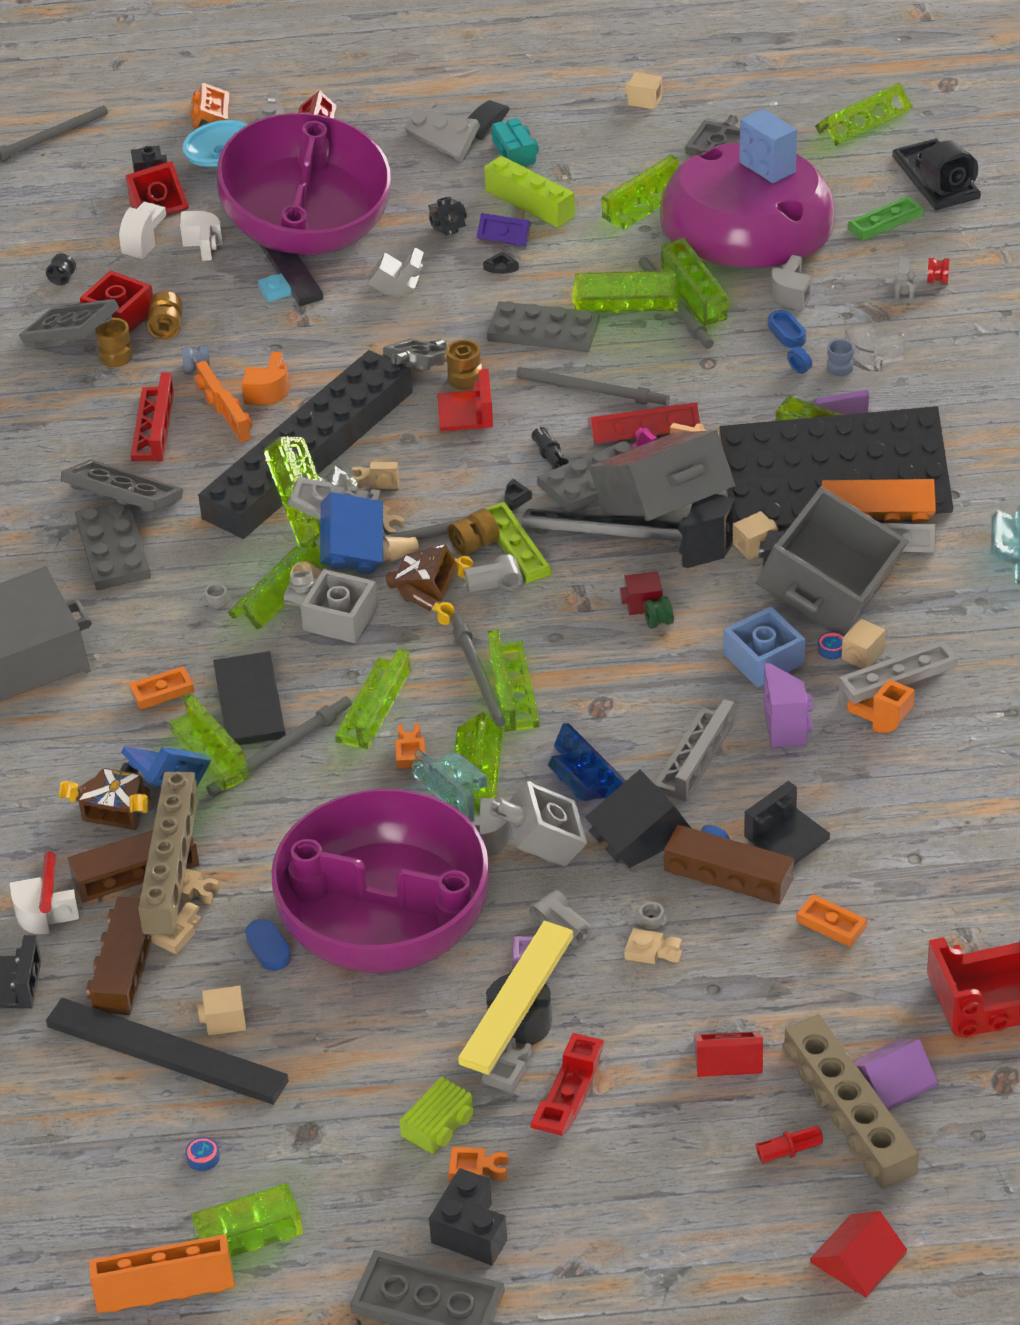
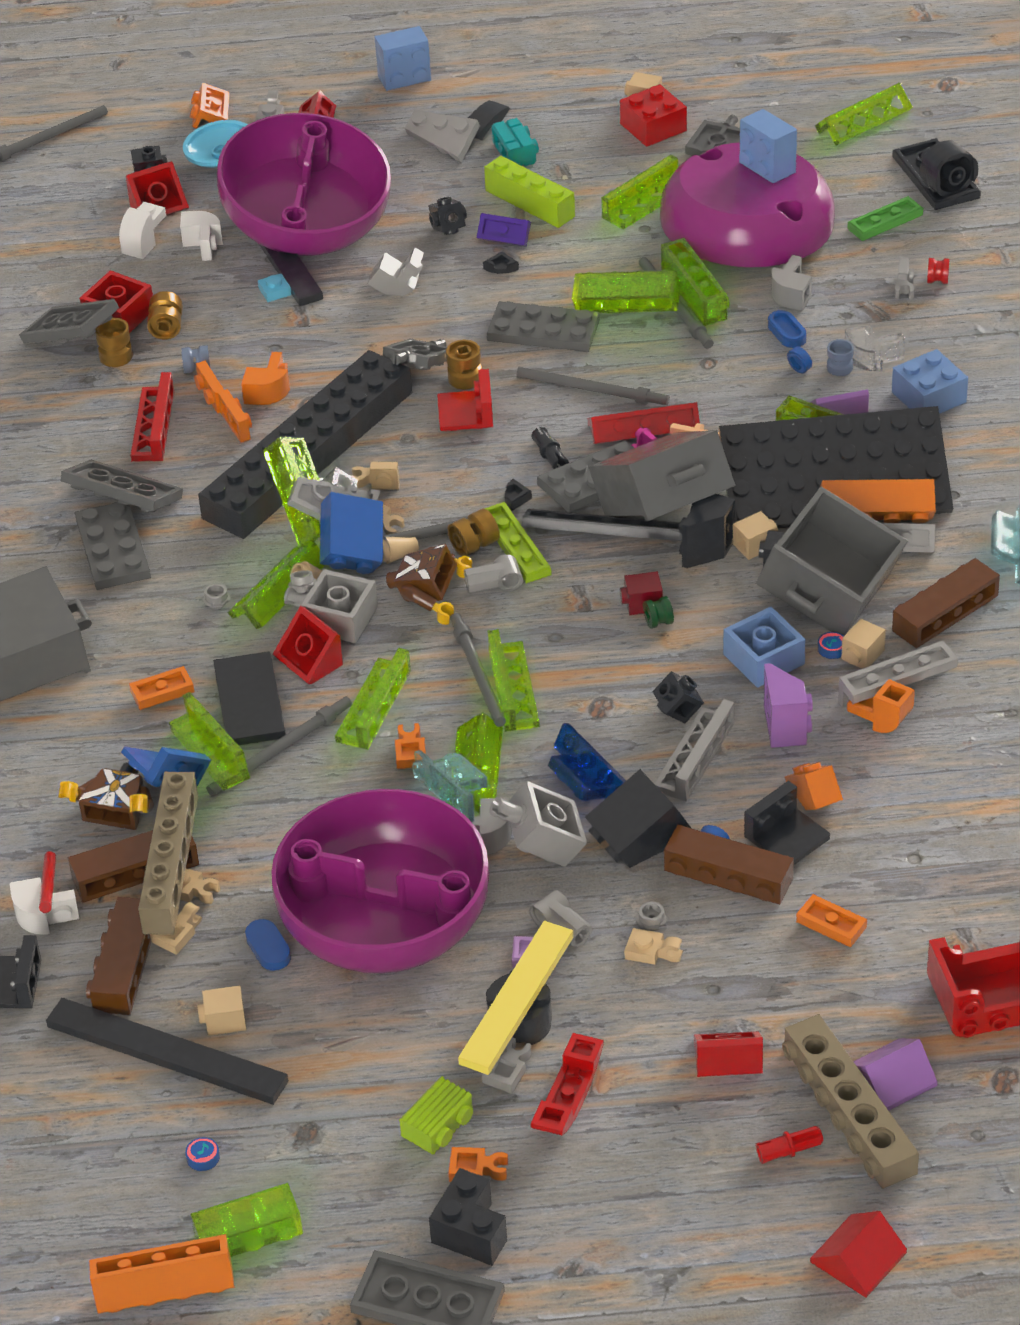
(60, 269): black wheel -> none
(309, 647): none -> red slope
(403, 58): none -> medium blue brick
(653, 115): none -> red brick
(678, 697): none -> black brick
(815, 785): none -> orange slope
(930, 382): none -> medium blue brick
(945, 602): none -> reddish brown brick

